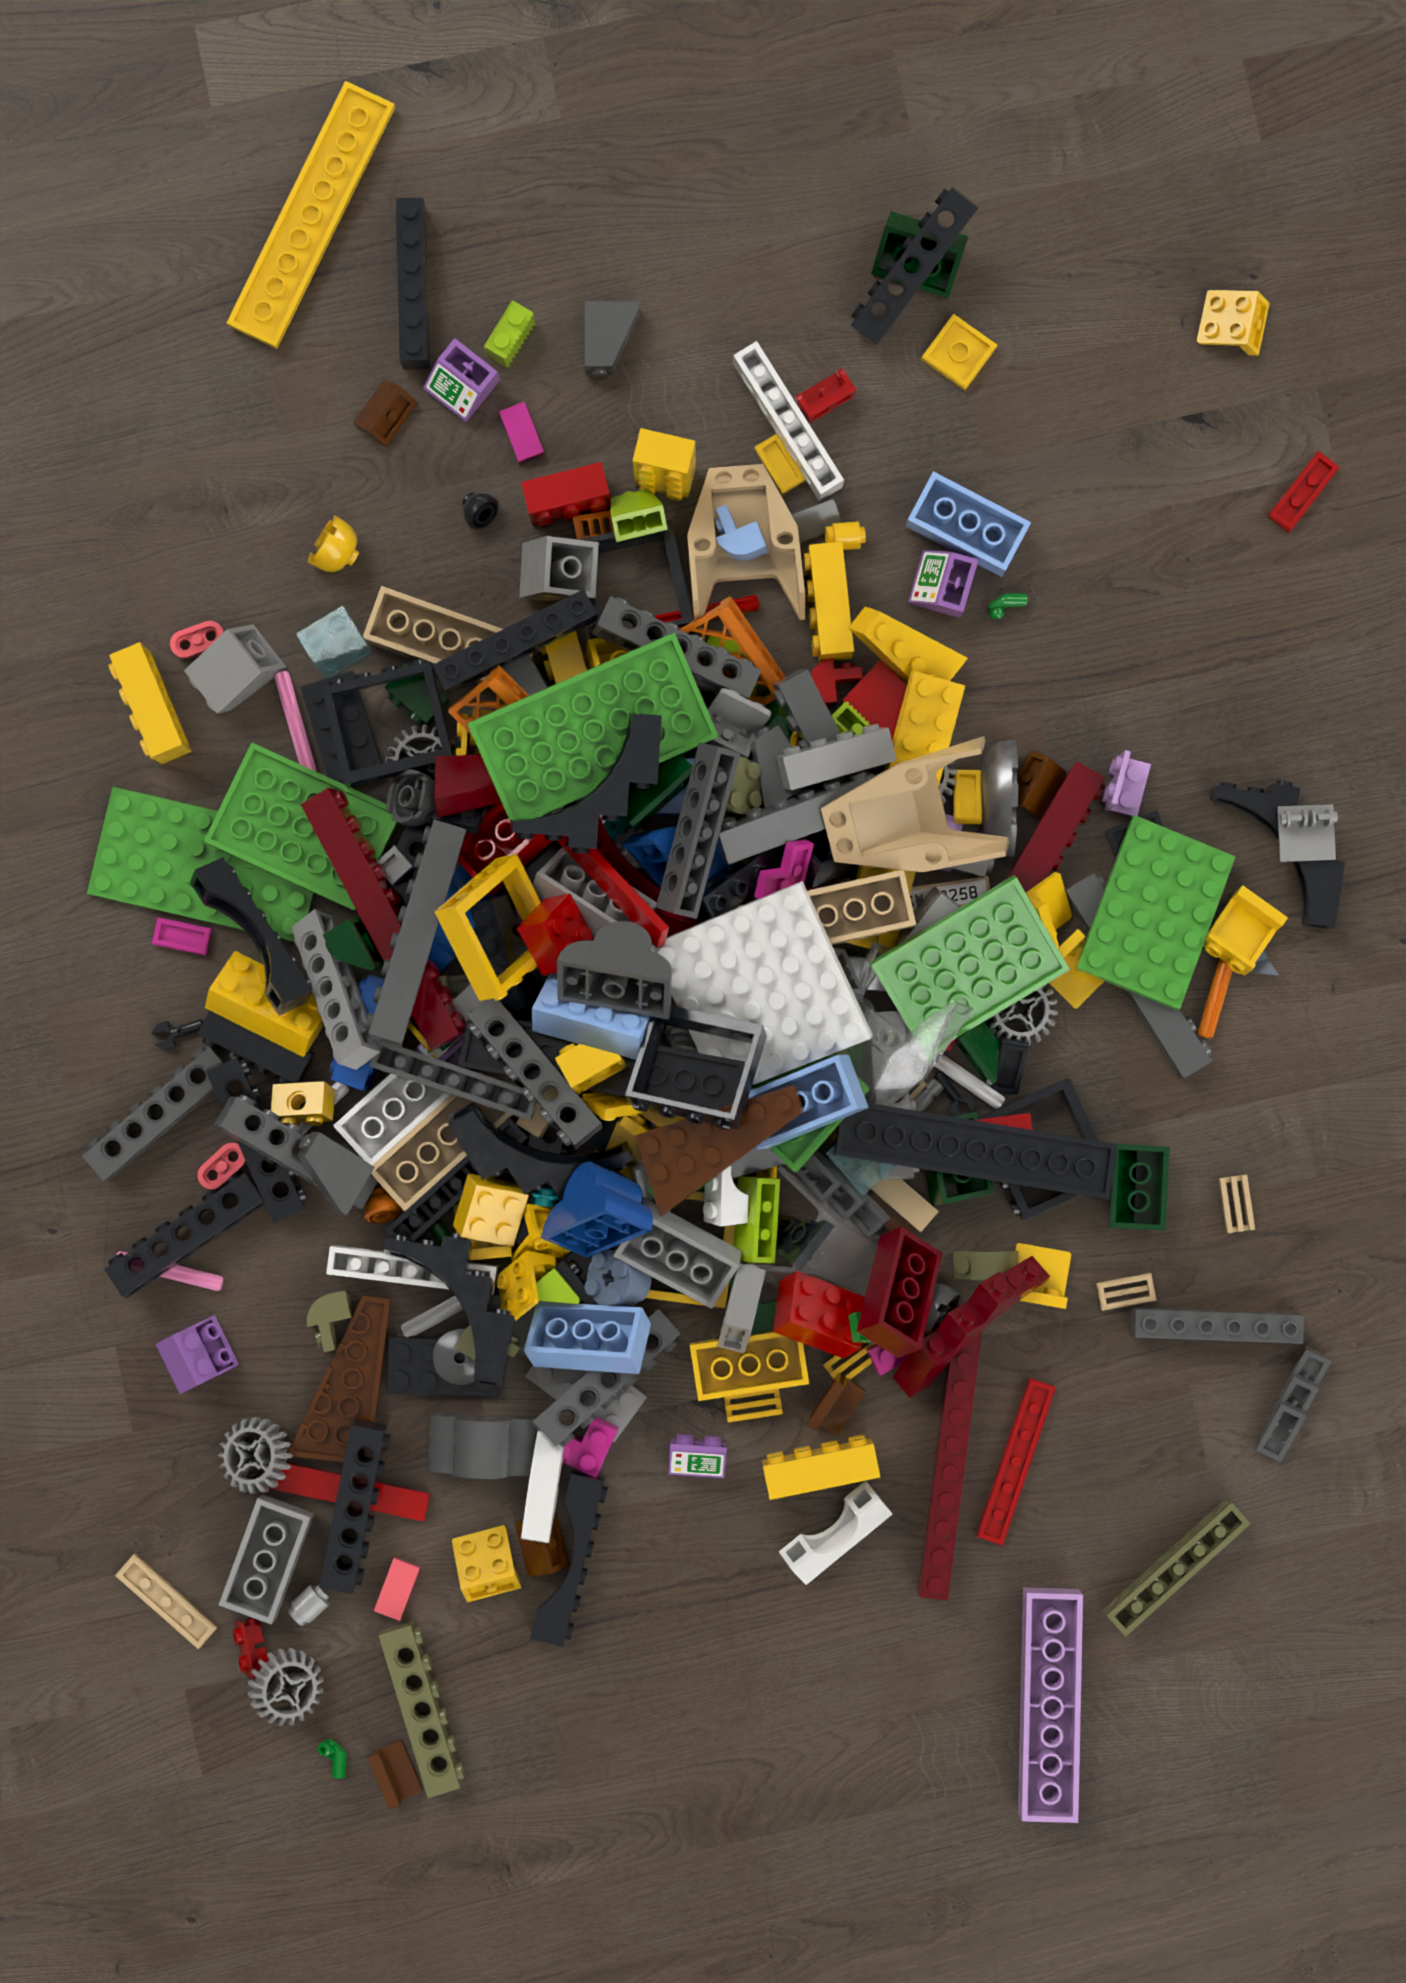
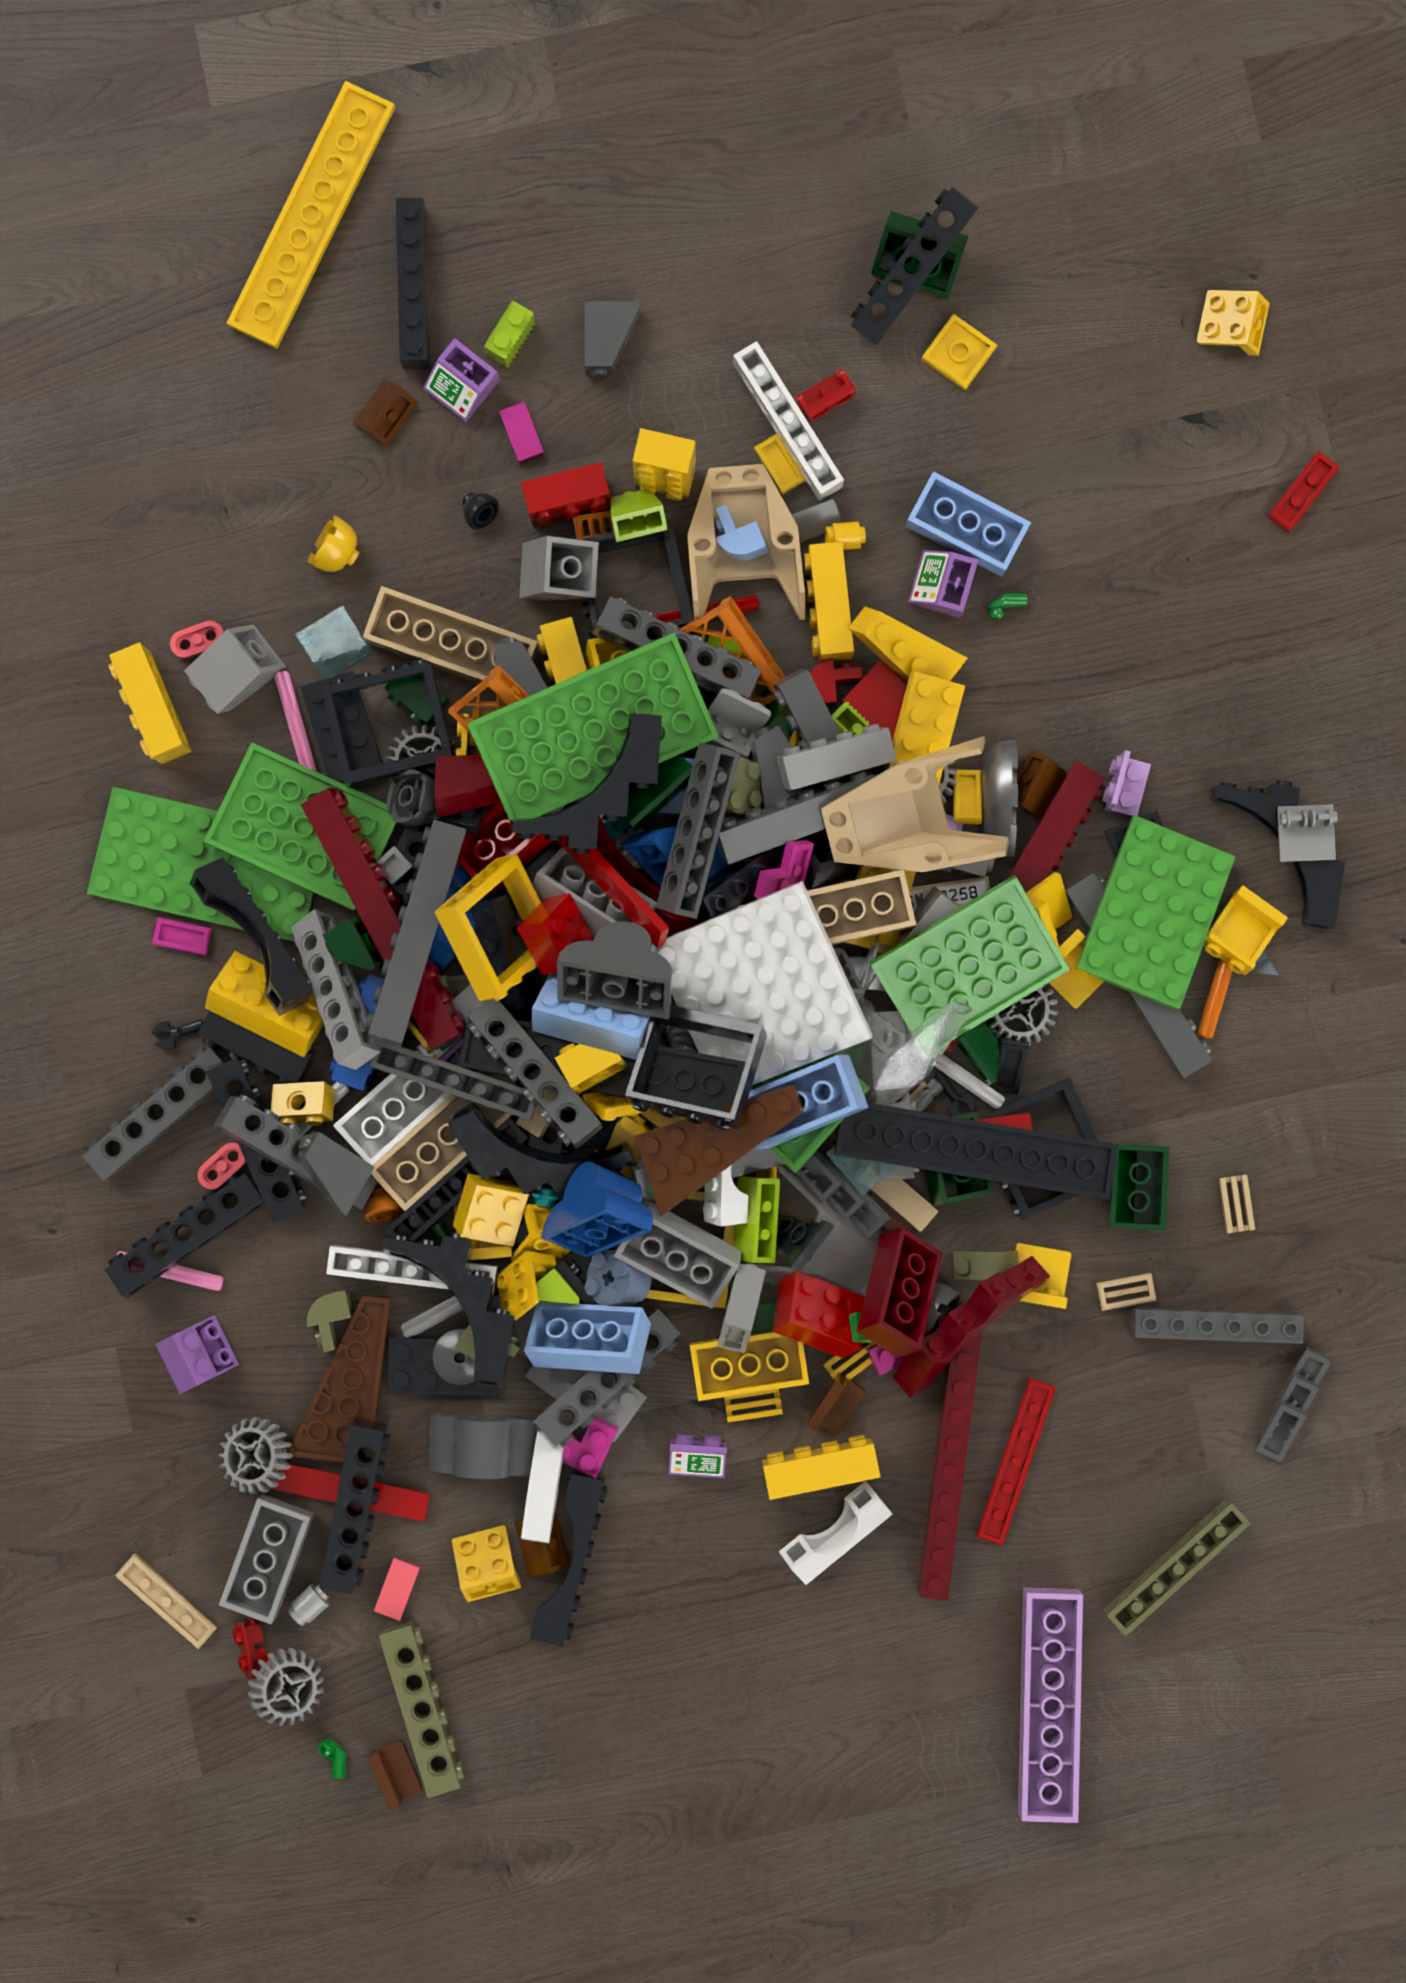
(515, 641): black brick -> none

